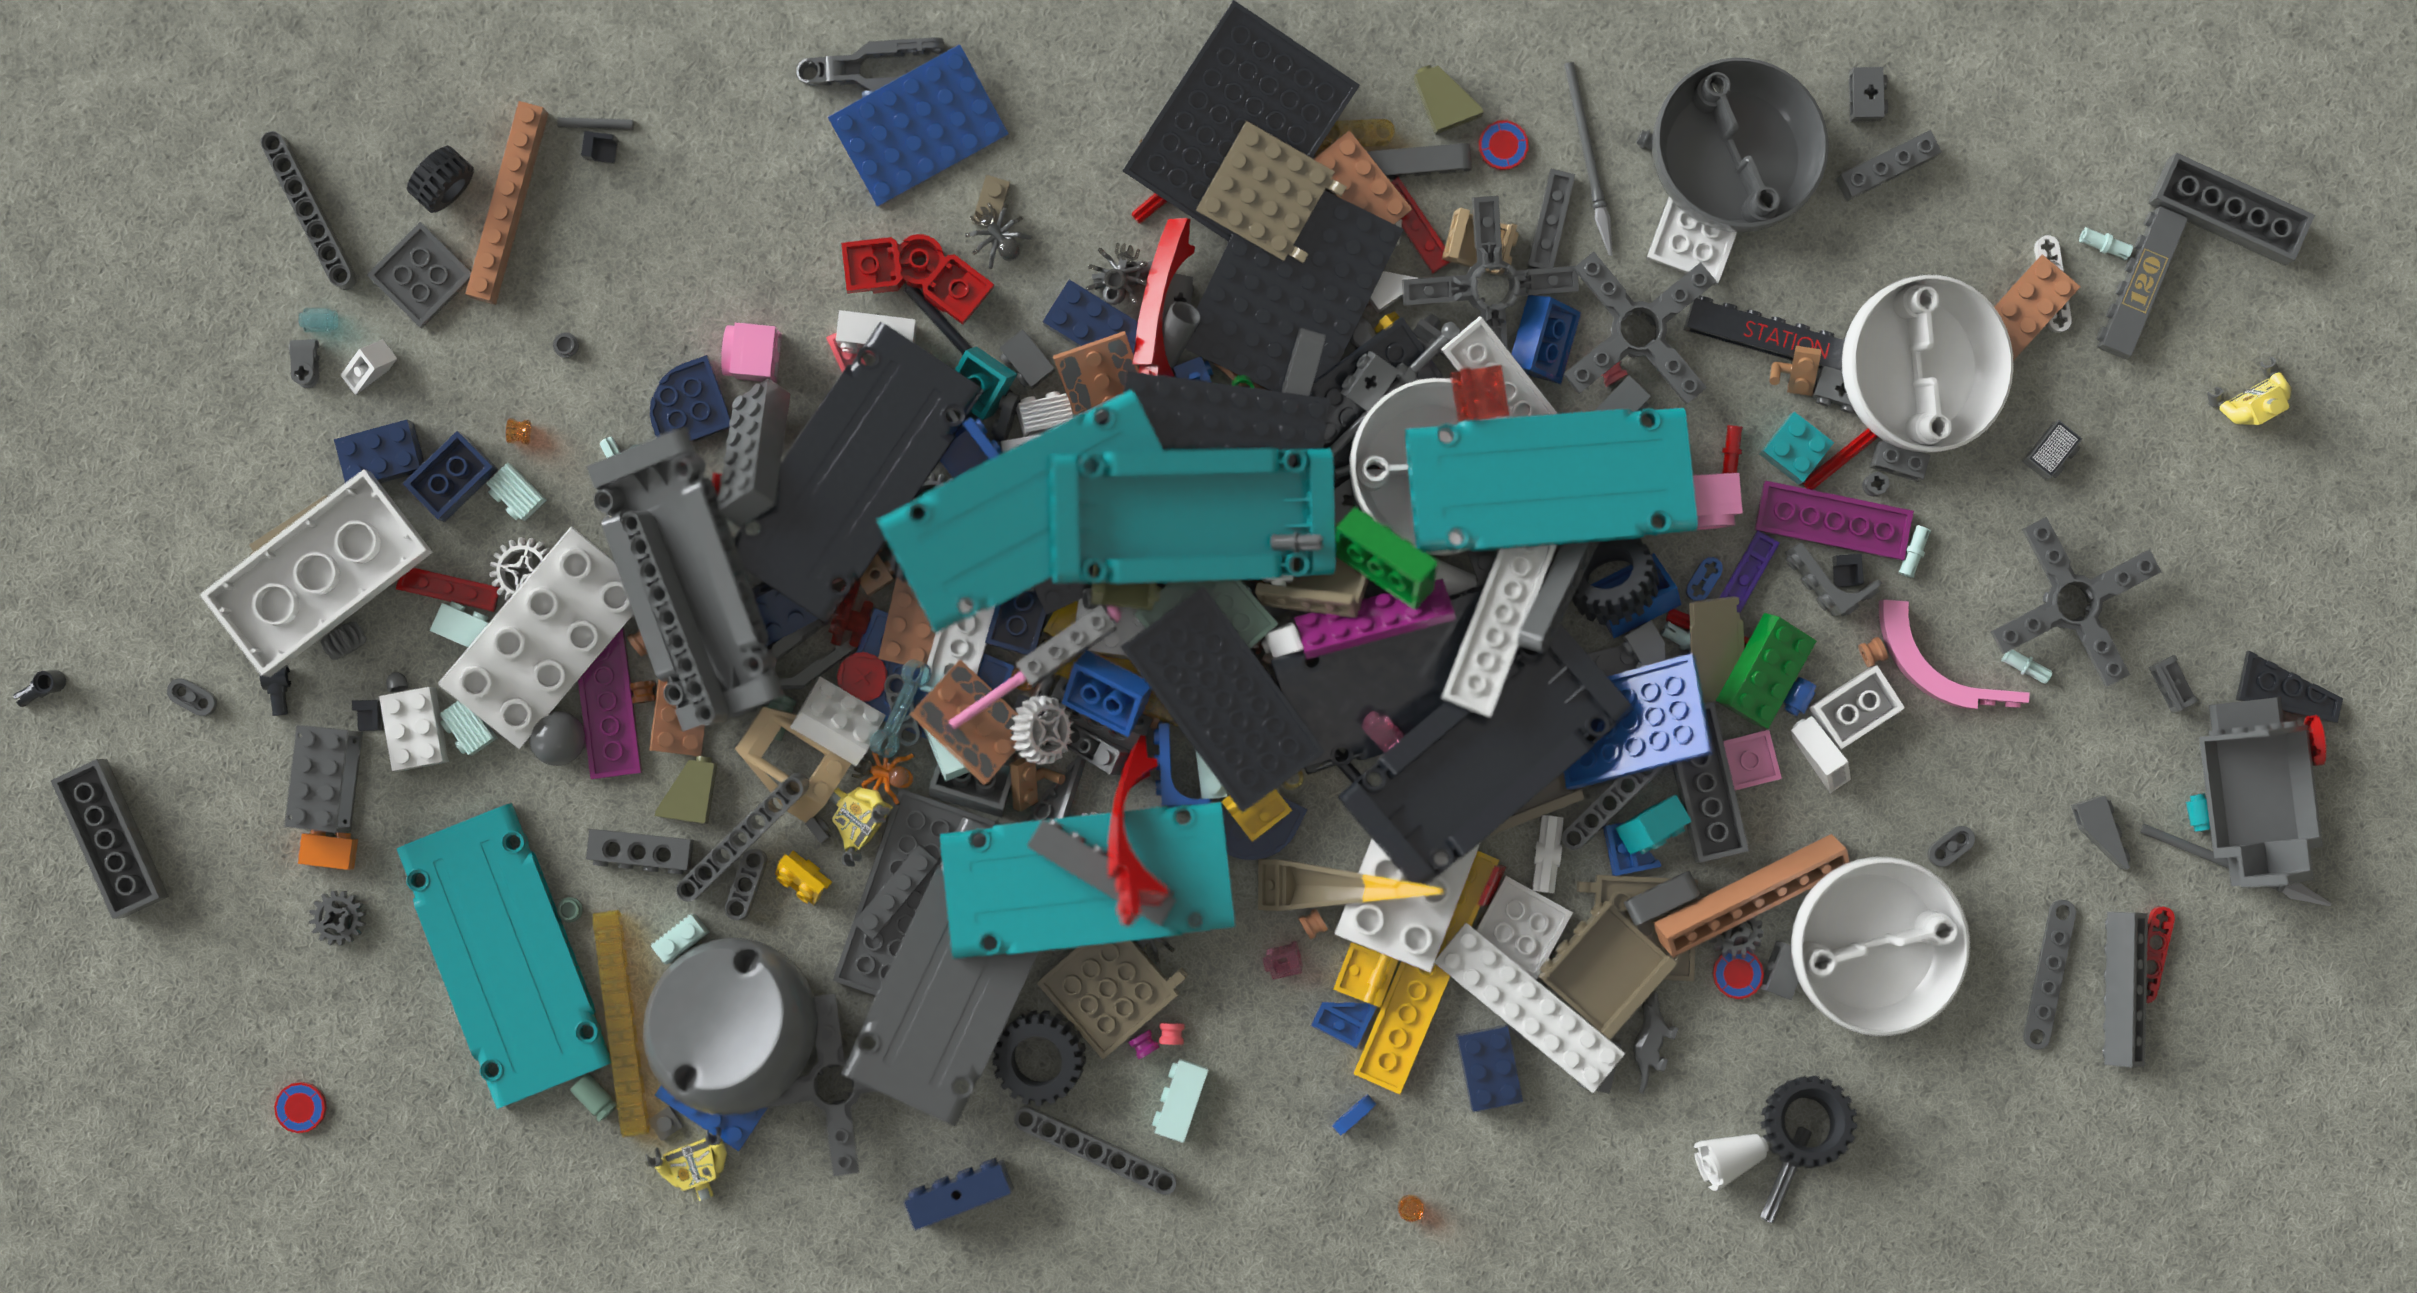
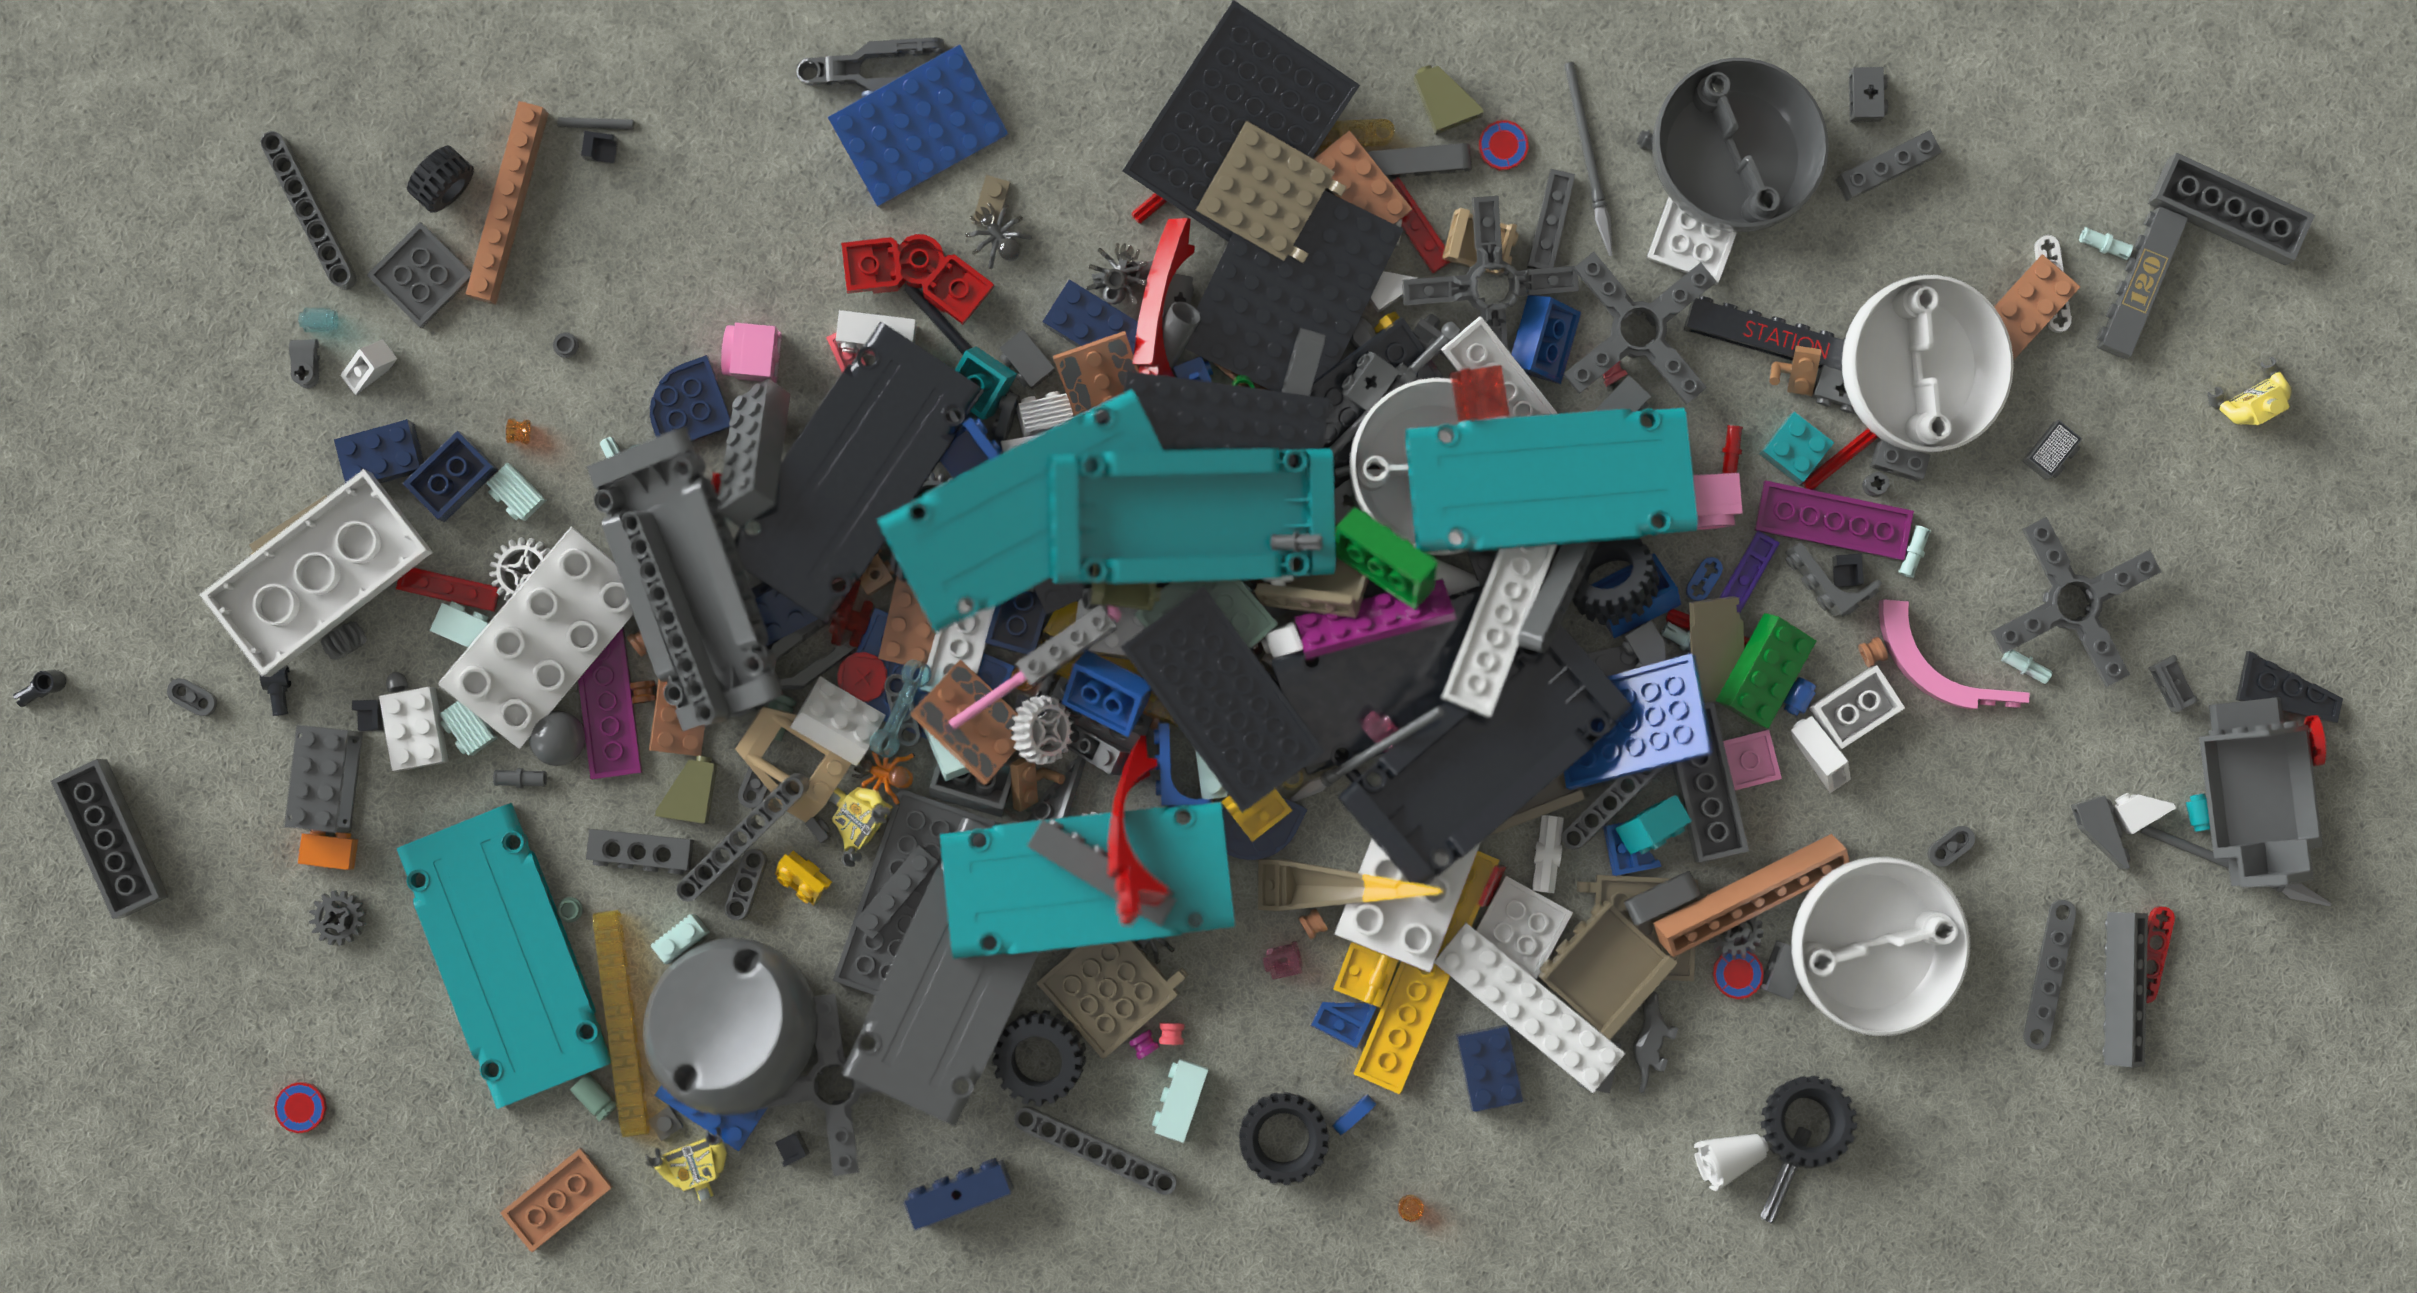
(520, 778): none -> dark grey pin
(556, 1200): none -> nougat plate
(752, 783): none -> dark grey plate
(792, 1148): none -> black panel
(1293, 1170): none -> black tyre
(1328, 778): none -> dark grey piece
(2139, 811): none -> white slope

